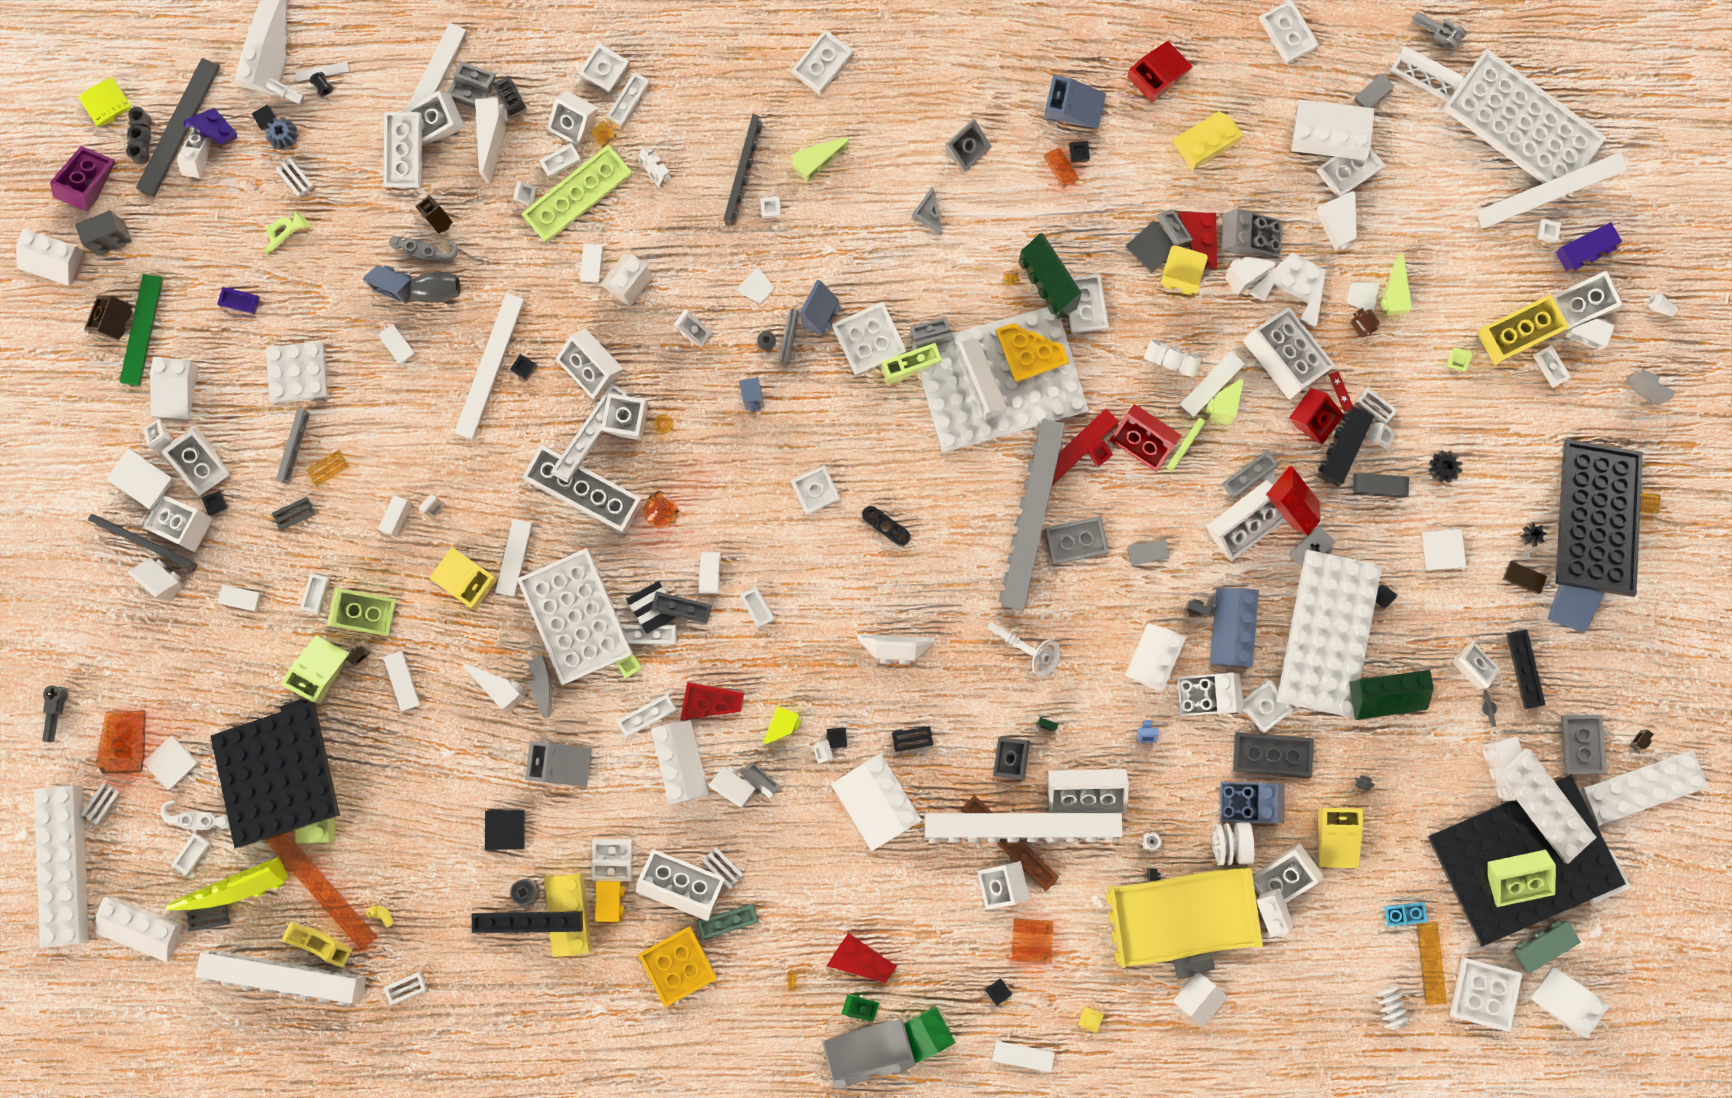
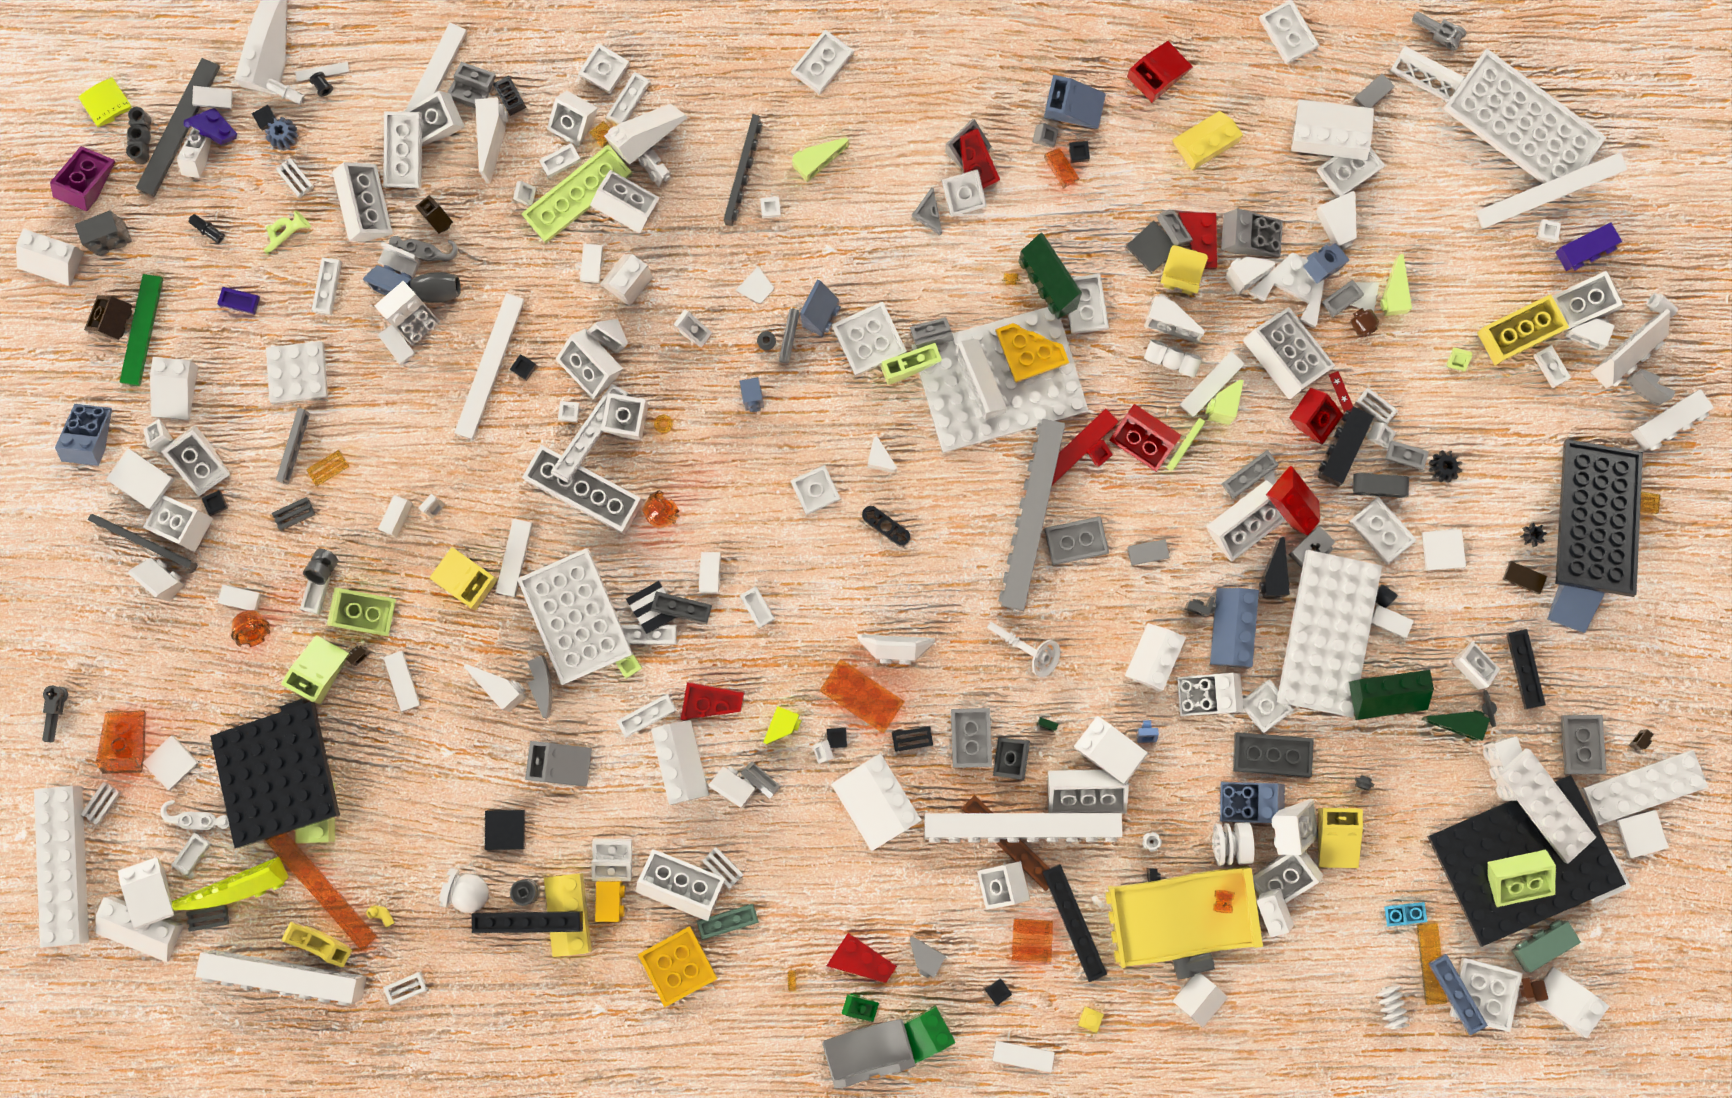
(84, 435): none -> sand blue slope
(146, 893): none -> white slope
(206, 228): none -> black axle
(212, 97): none -> white tile
(249, 628): none -> clear orange cone
(320, 566): none -> dark grey wheel
(326, 286): none -> white tile
(362, 201): none -> white slope
(399, 260): none -> white panel
(407, 313): none -> white slope
(465, 892): none -> white tile
(568, 411): none -> white plate
(609, 334): none -> white slope
(624, 201): none -> white slope
(642, 132): none -> white slope
(861, 696): none -> clear orange plate
(879, 457): none -> white slope
(926, 957): none -> light grey slope
(964, 193): none -> white tile
(971, 737): none -> light grey plate
(977, 157): none -> red wing
(1045, 135): none -> light grey slope
(1074, 923): none -> black tile
(1110, 750): none -> white slope
(1171, 319): none -> white slope
(1223, 901): none -> clear orange wheel
(1275, 577): none -> black slope
(1295, 828): none -> white slope
(1326, 262): none -> sand blue brick
(1342, 298): none -> light grey tile
(1382, 530): none -> white tile
(1391, 621): none -> white tile
(1406, 455): none -> light grey plate
(1457, 994): none -> sand blue tile
(1467, 724): none -> dark green slope
(1533, 991): none -> reddish brown bracket
(1633, 350): none -> white slope
(1642, 834): none -> white tile
(1671, 420): none -> white brick

